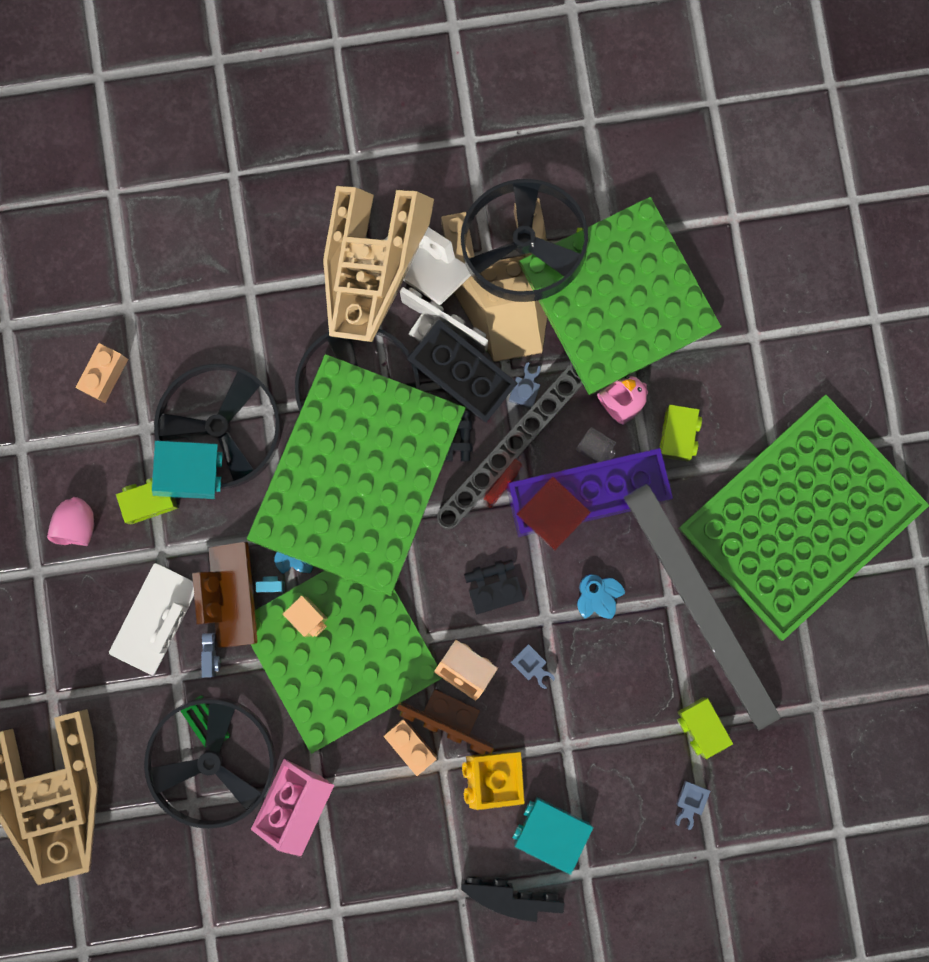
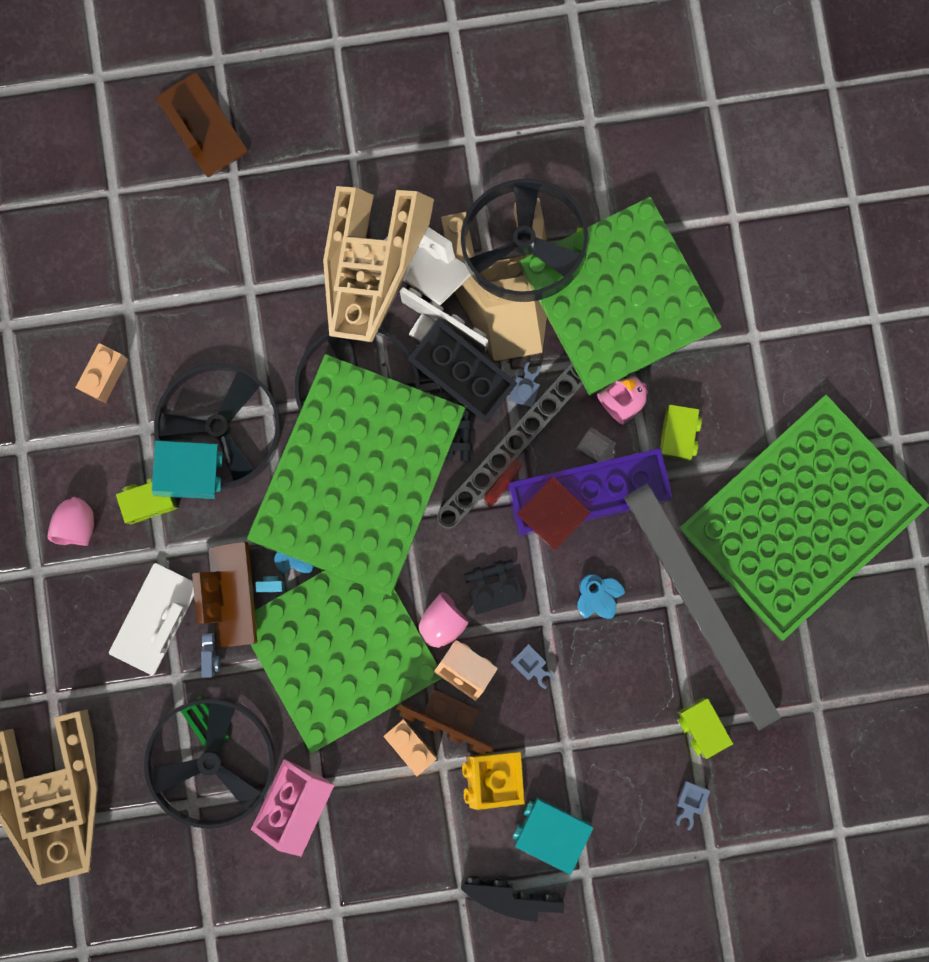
(201, 125): none -> reddish brown bracket
(306, 617): light nougat brick -> none
(442, 622): none -> bright pink piece

